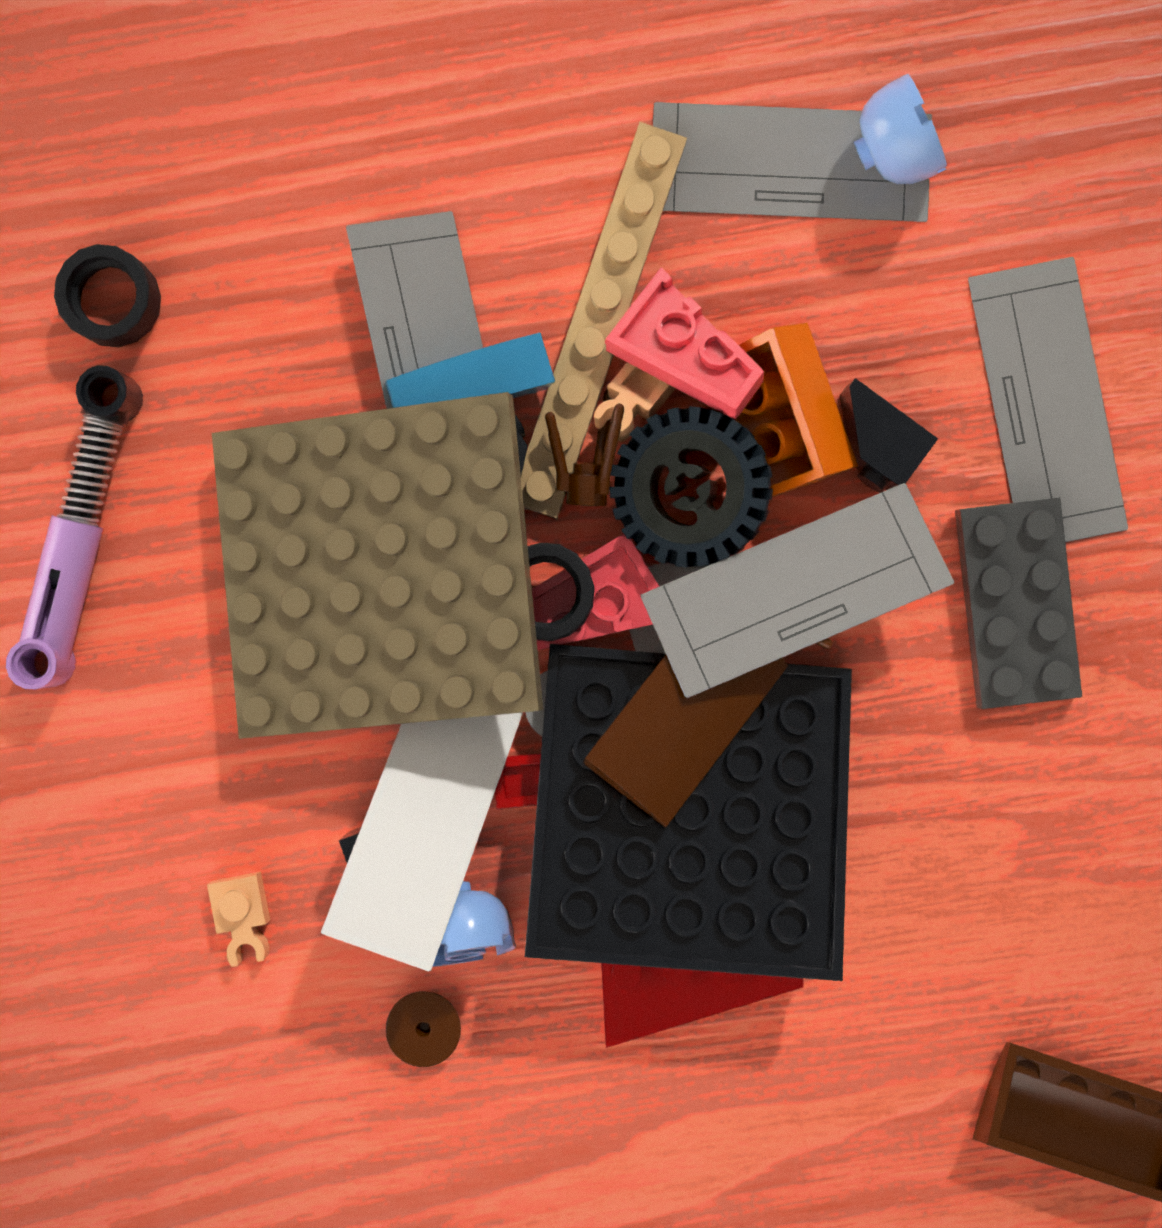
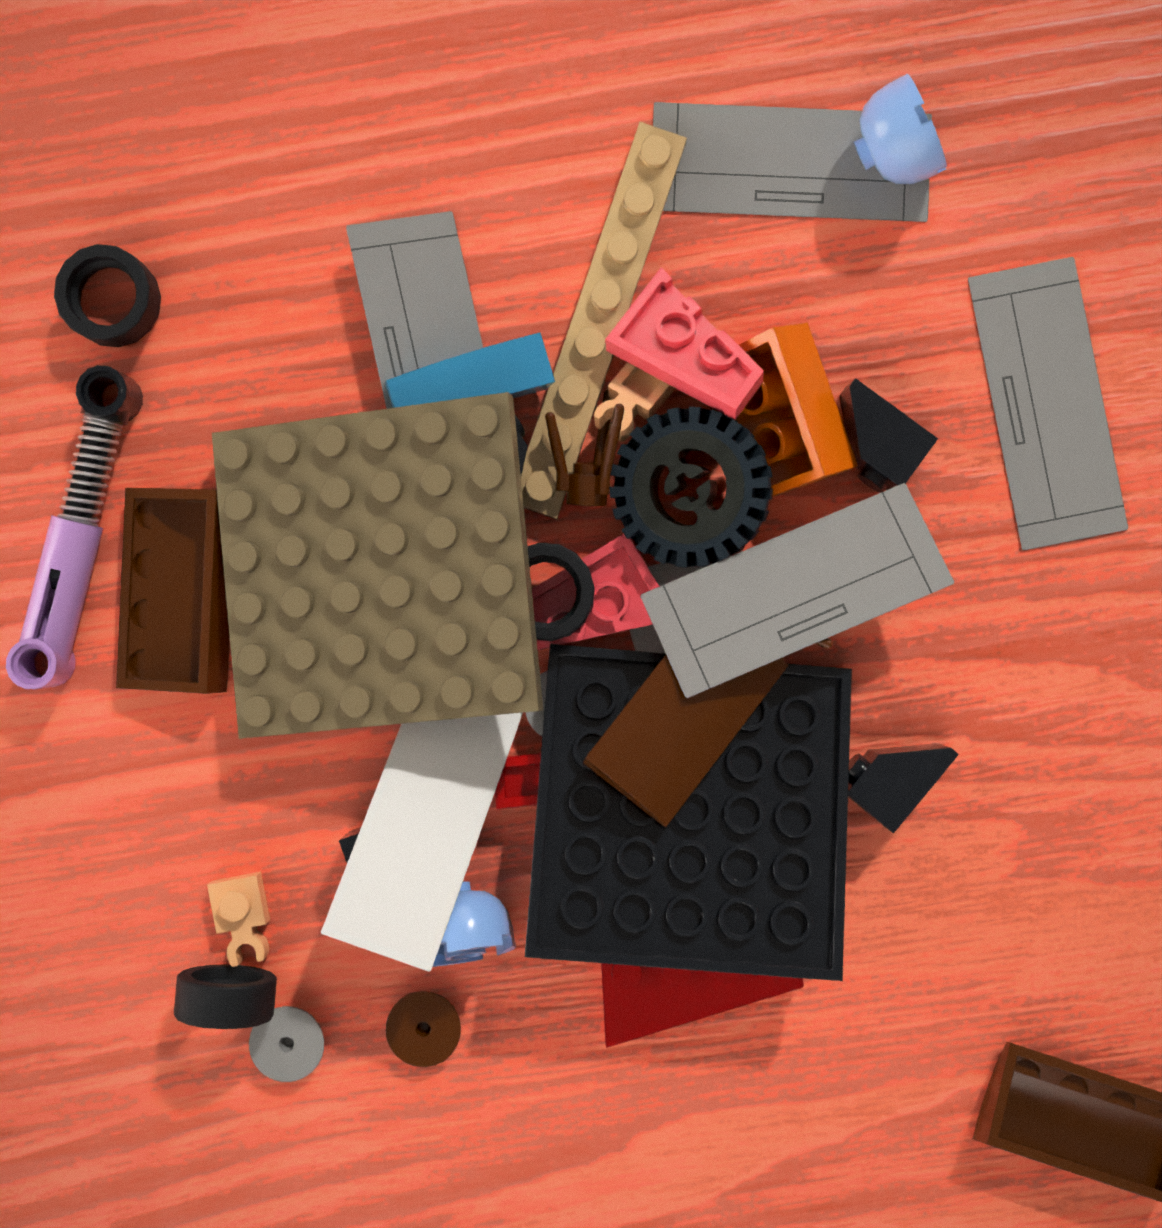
(172, 593): none -> reddish brown slope
(225, 996): none -> black tyre
(287, 1045): none -> light grey piece
(895, 779): none -> black slope
(1018, 603): dark grey plate -> none

